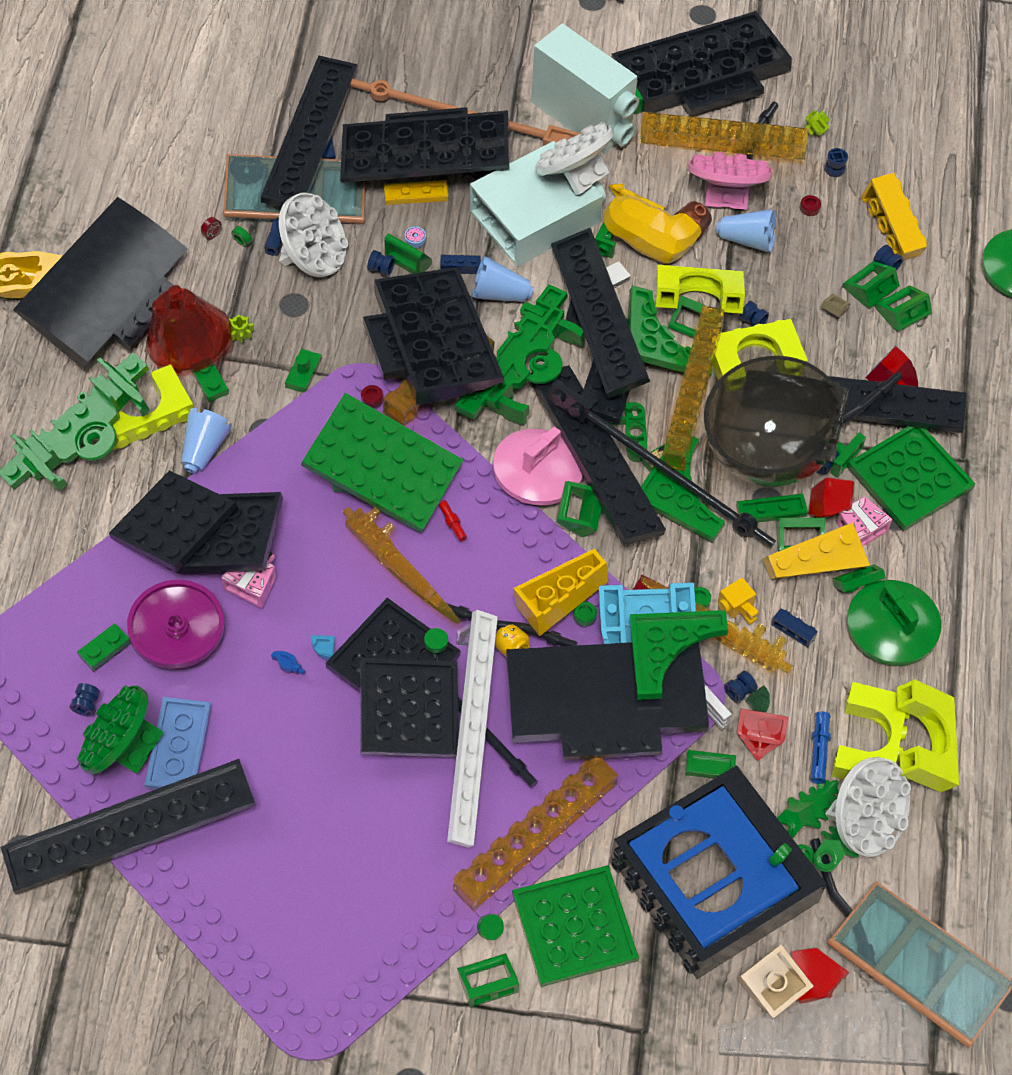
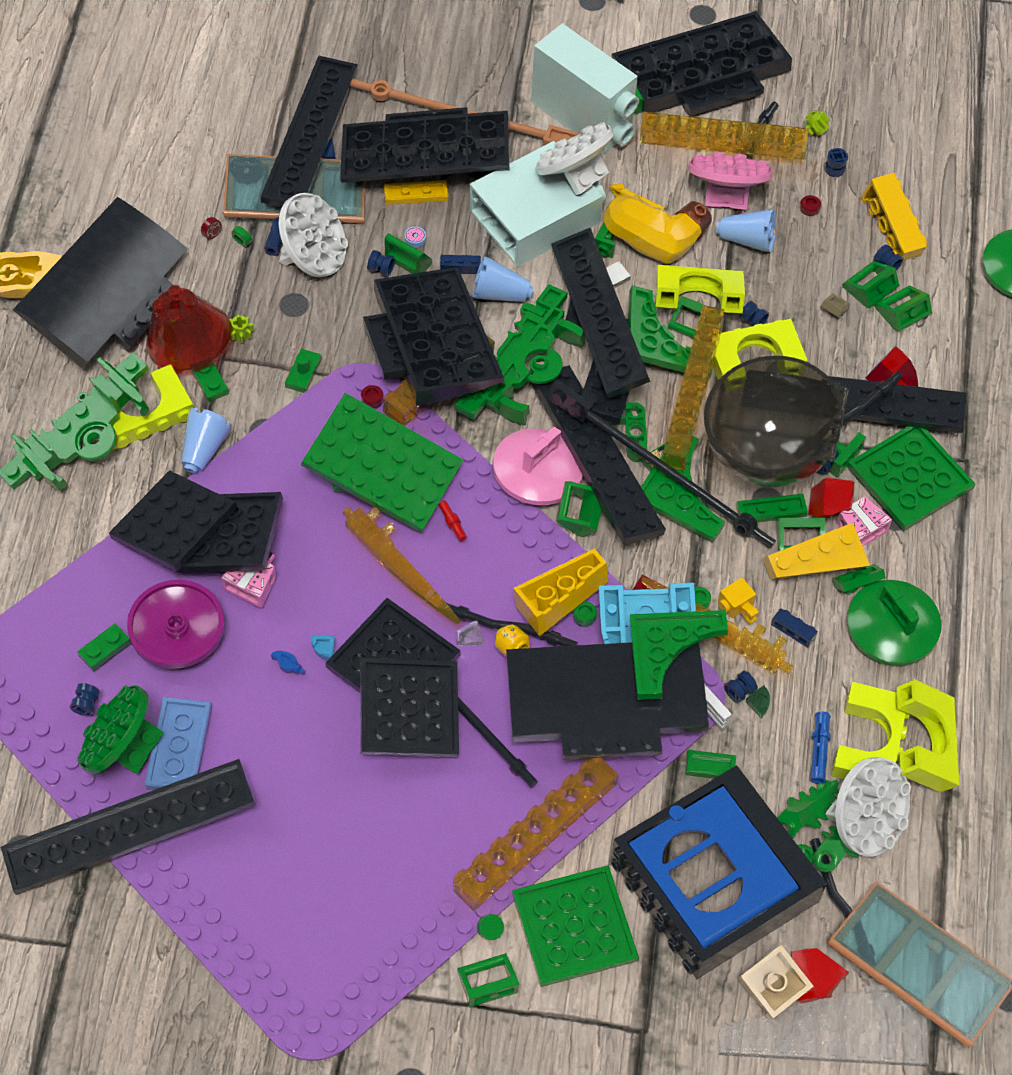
(436, 640): green tile -> none
(472, 729): white plate -> none
(761, 731): slope -> none
(780, 855): green tile -> none

